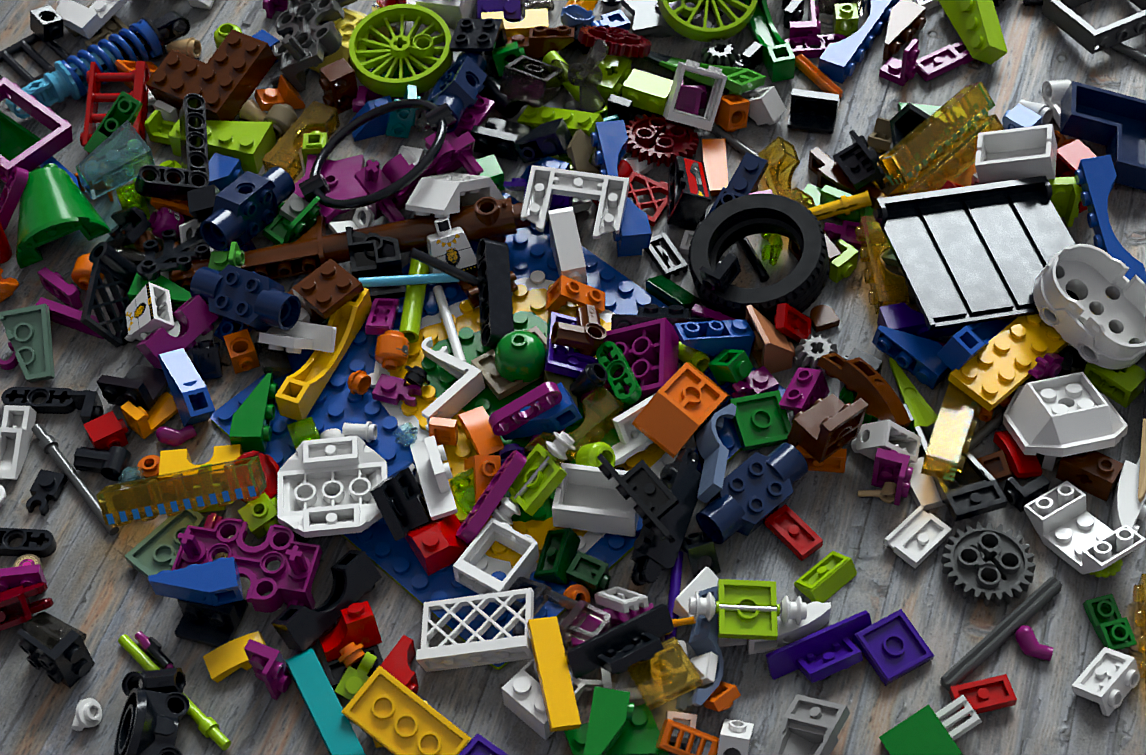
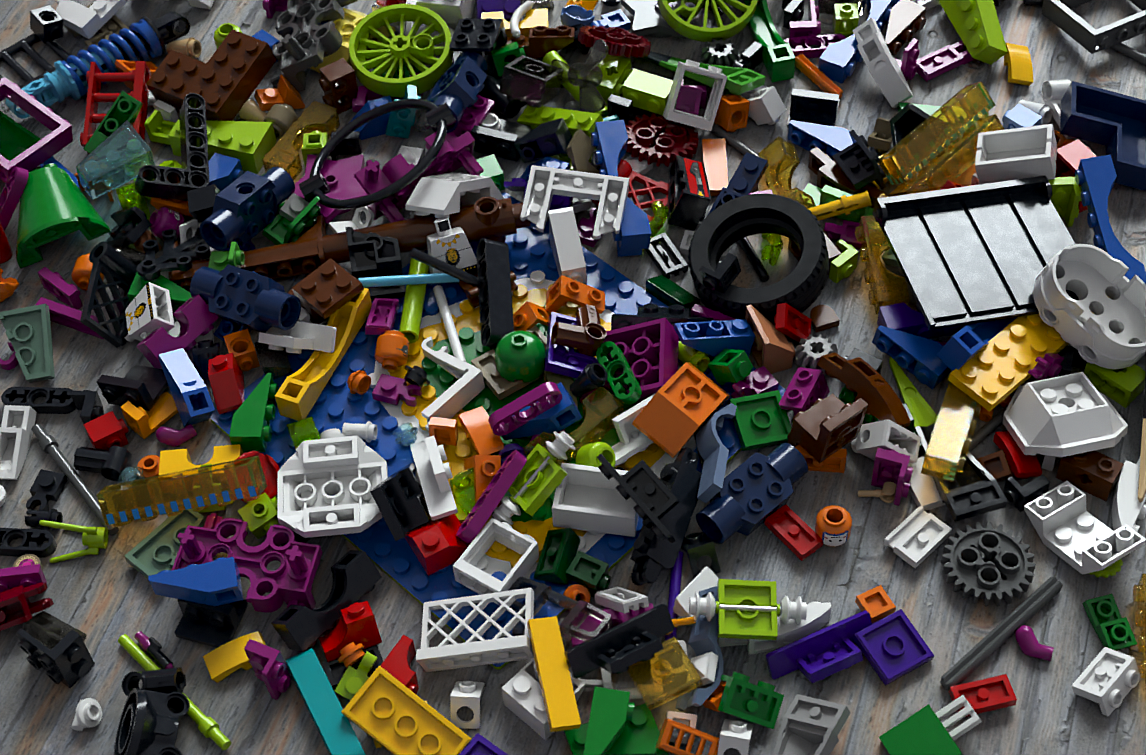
(37, 515): none -> black pin
(93, 537): none -> lime plant
(226, 382): none -> red slope
(349, 146): none -> black bracket
(469, 695): none -> white bracket
(492, 122): none -> white plate
(517, 15): none -> white piece
(528, 316): none -> orange bracket
(586, 229): none -> magenta plate
(660, 216): none -> clear neon green piece
(750, 701): none -> green bracket
(826, 138): none -> slope
(826, 577): lime slope -> none
(833, 525): none -> orange head
(876, 603): none -> orange plate
(881, 63): none -> white slope
(1019, 64): none -> yellow slope

